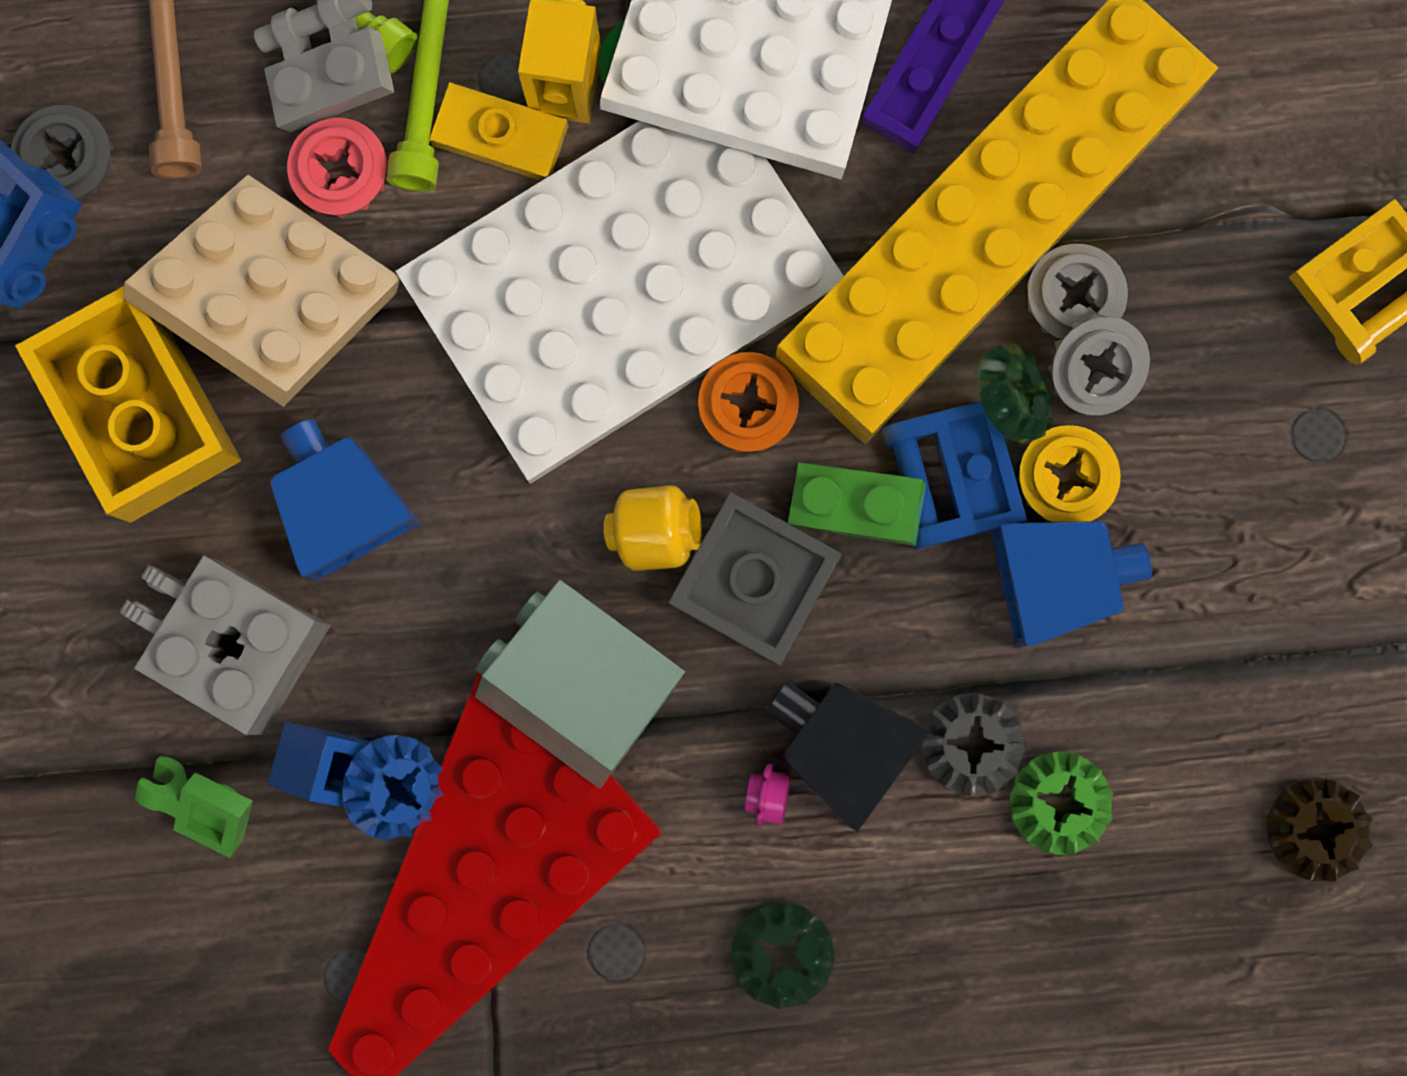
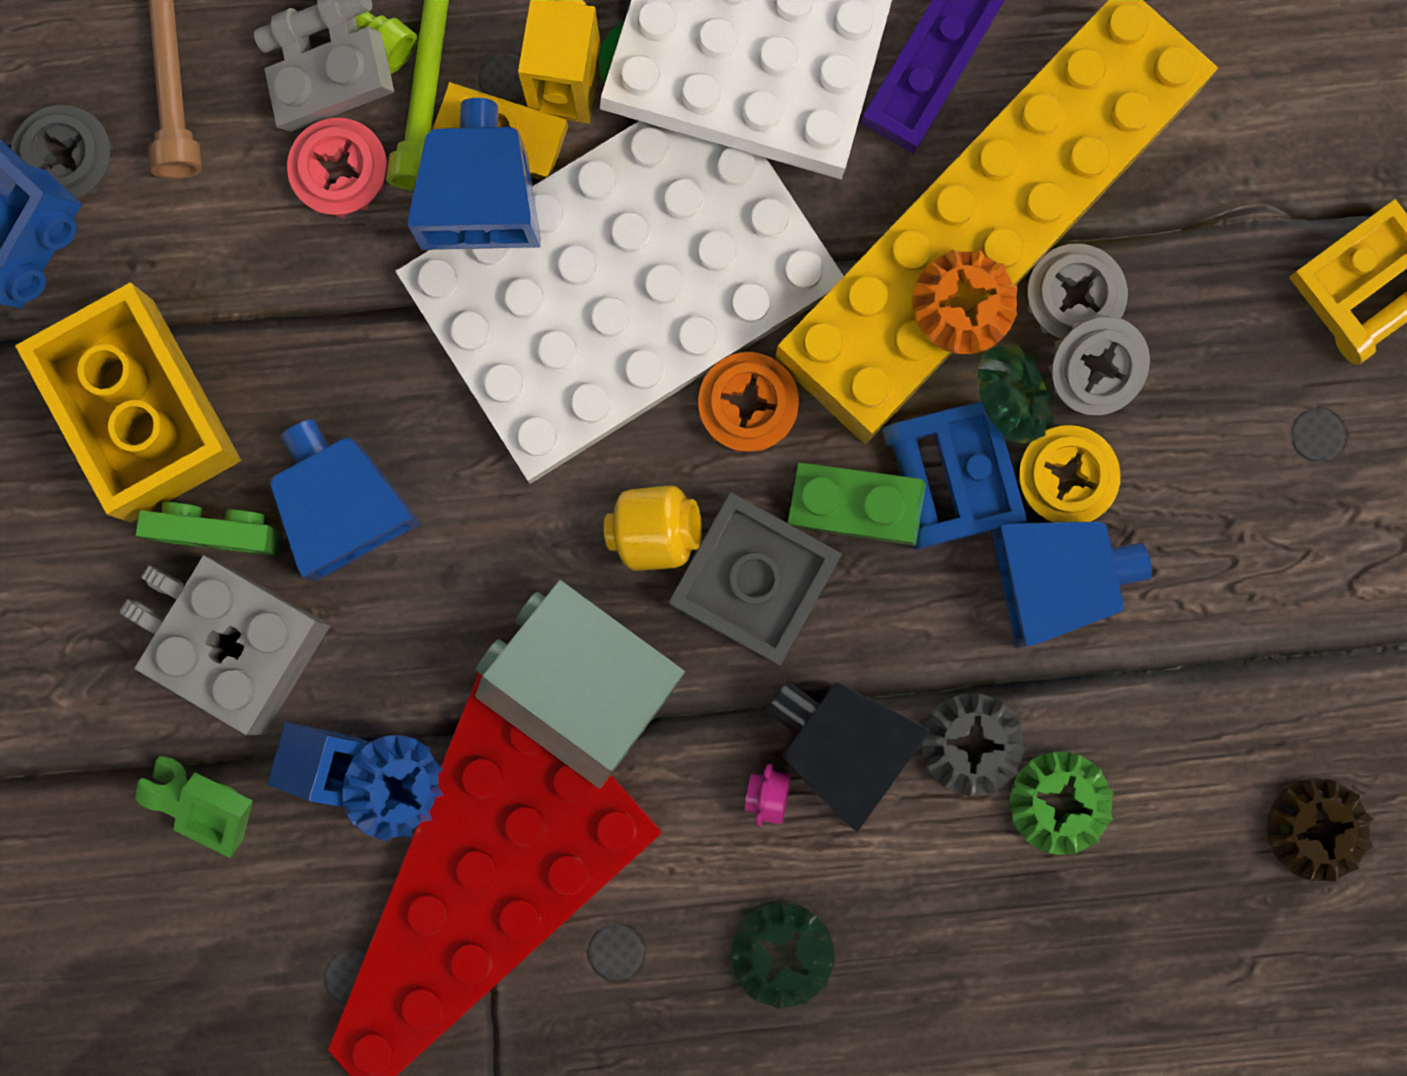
(184, 526): none -> bright green plate
(262, 289): tan plate -> none
(474, 186): none -> blue torso
(949, 326): none -> orange gear

